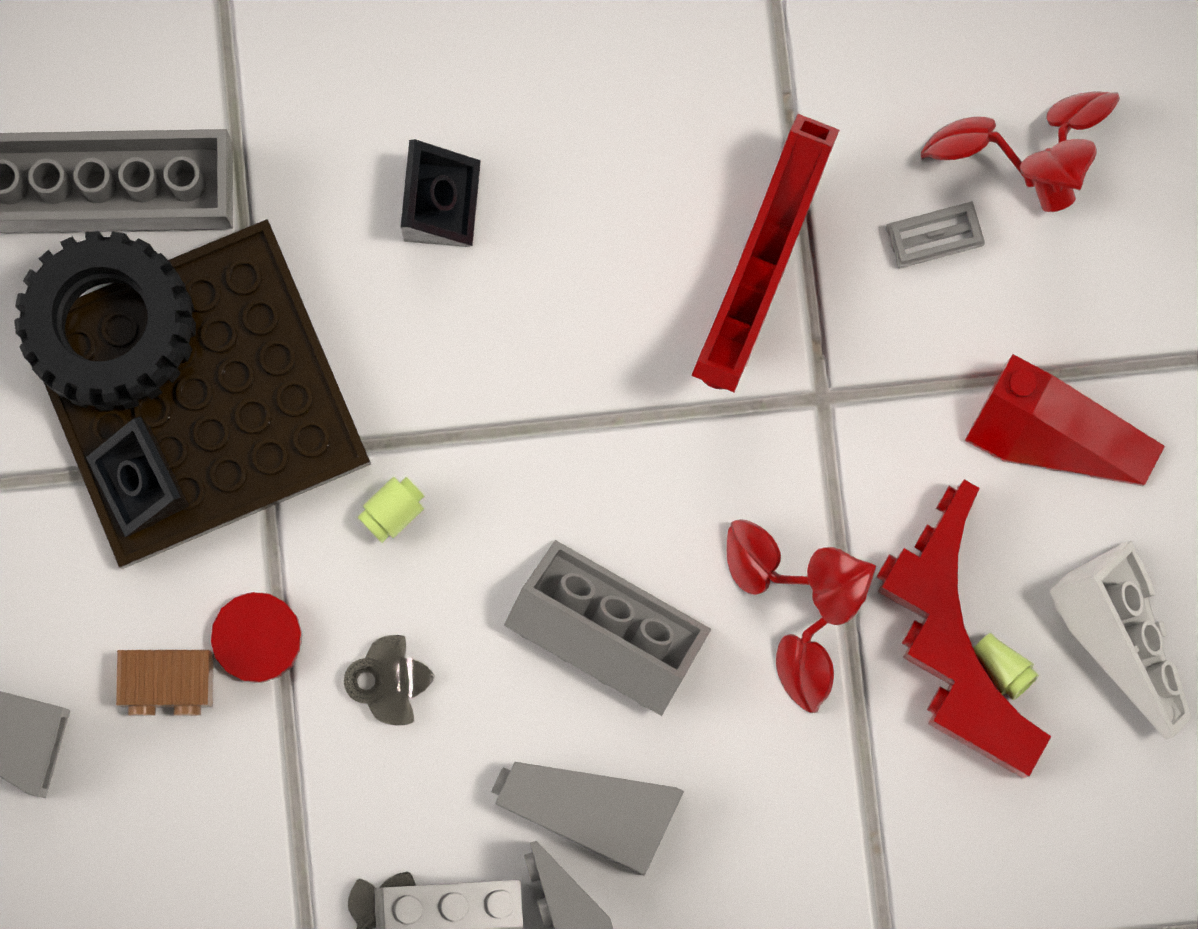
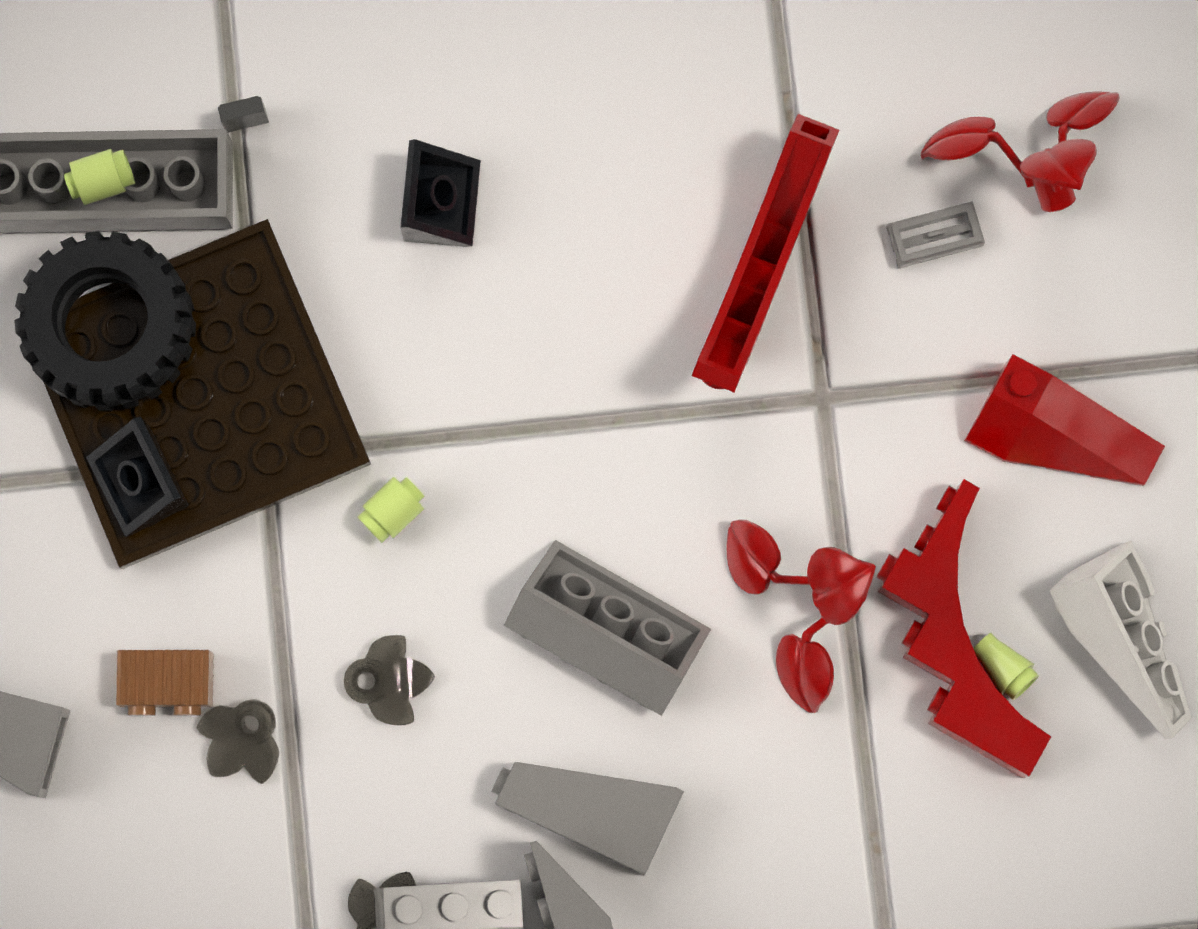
(99, 176): none -> yellowish green brick
(236, 745): none -> clear smoke plate
(243, 114): none -> dark grey tile
(256, 637): red tile -> none

